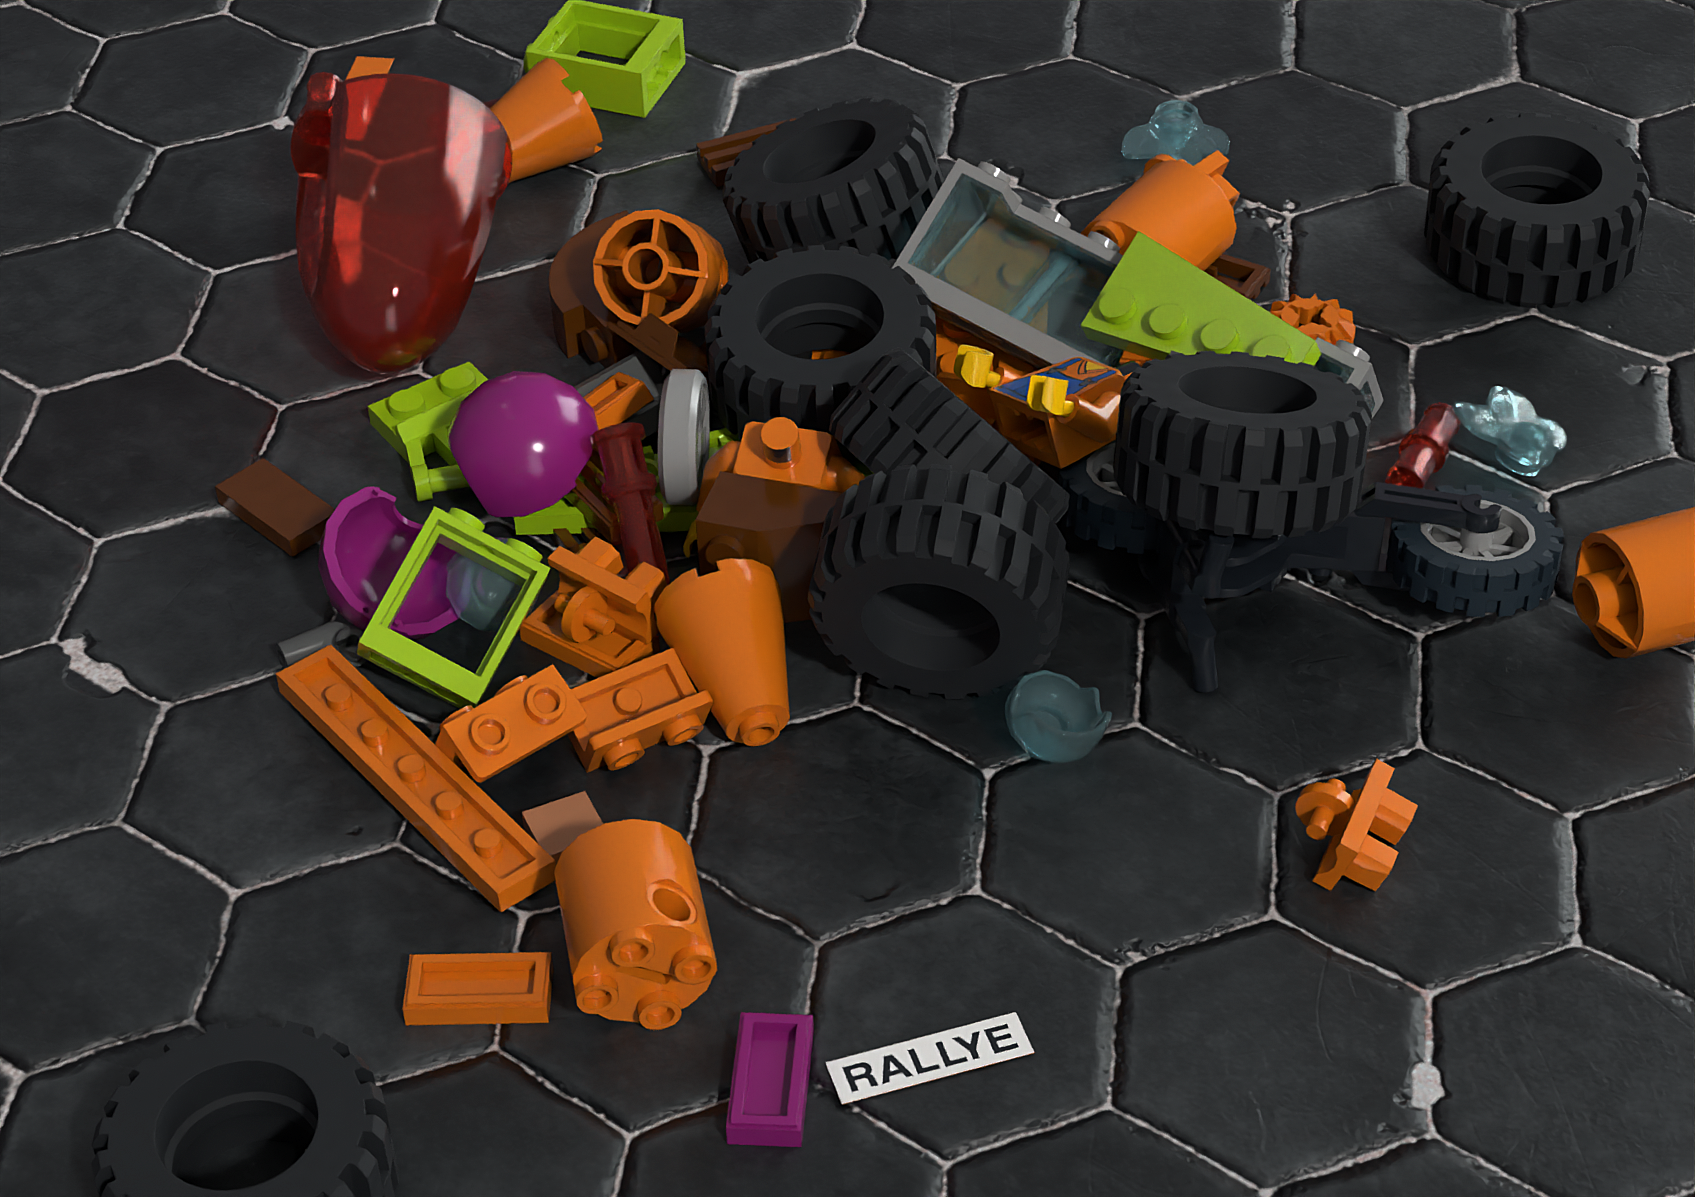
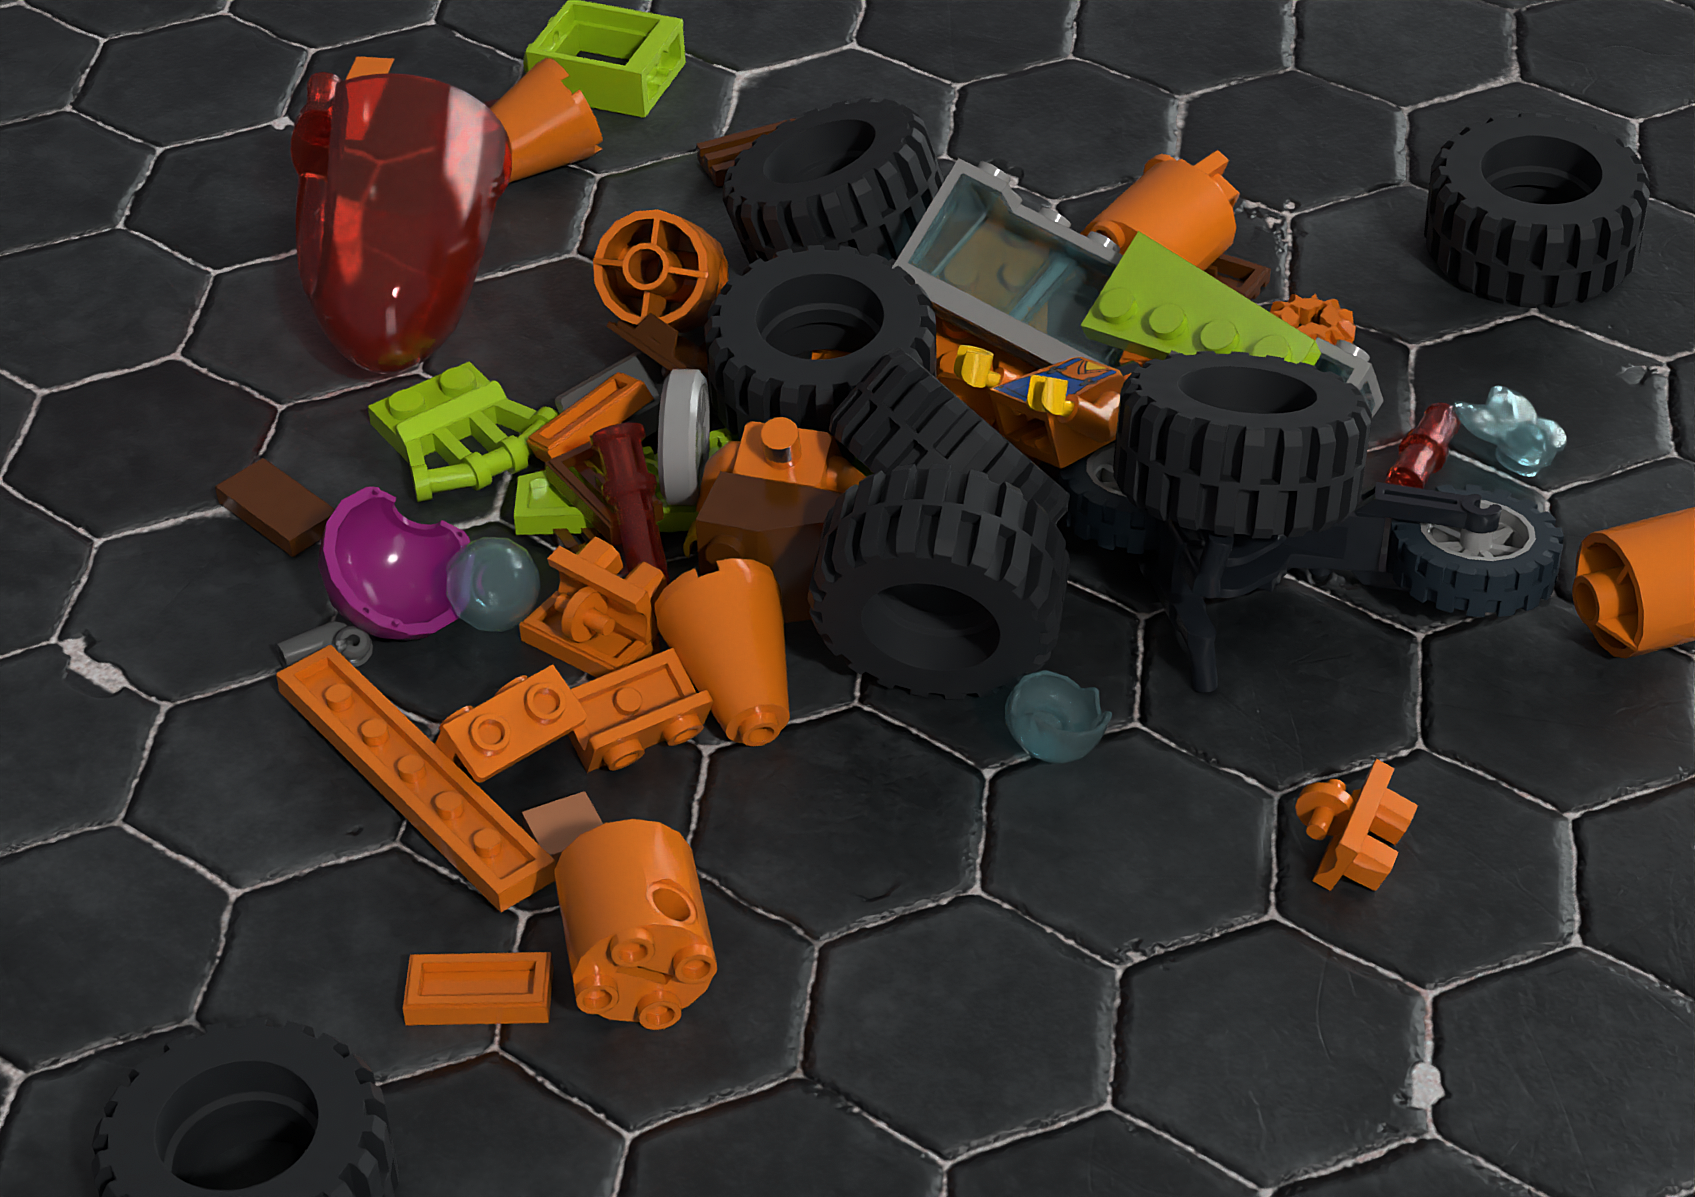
(422, 666): lime window -> none
(522, 441): magenta cylinder -> none
(576, 306): reddish brown arch -> none
(770, 1080): magenta tile -> none
(929, 1058): white sticker -> none
(1175, 132): clear light blue plate -> none

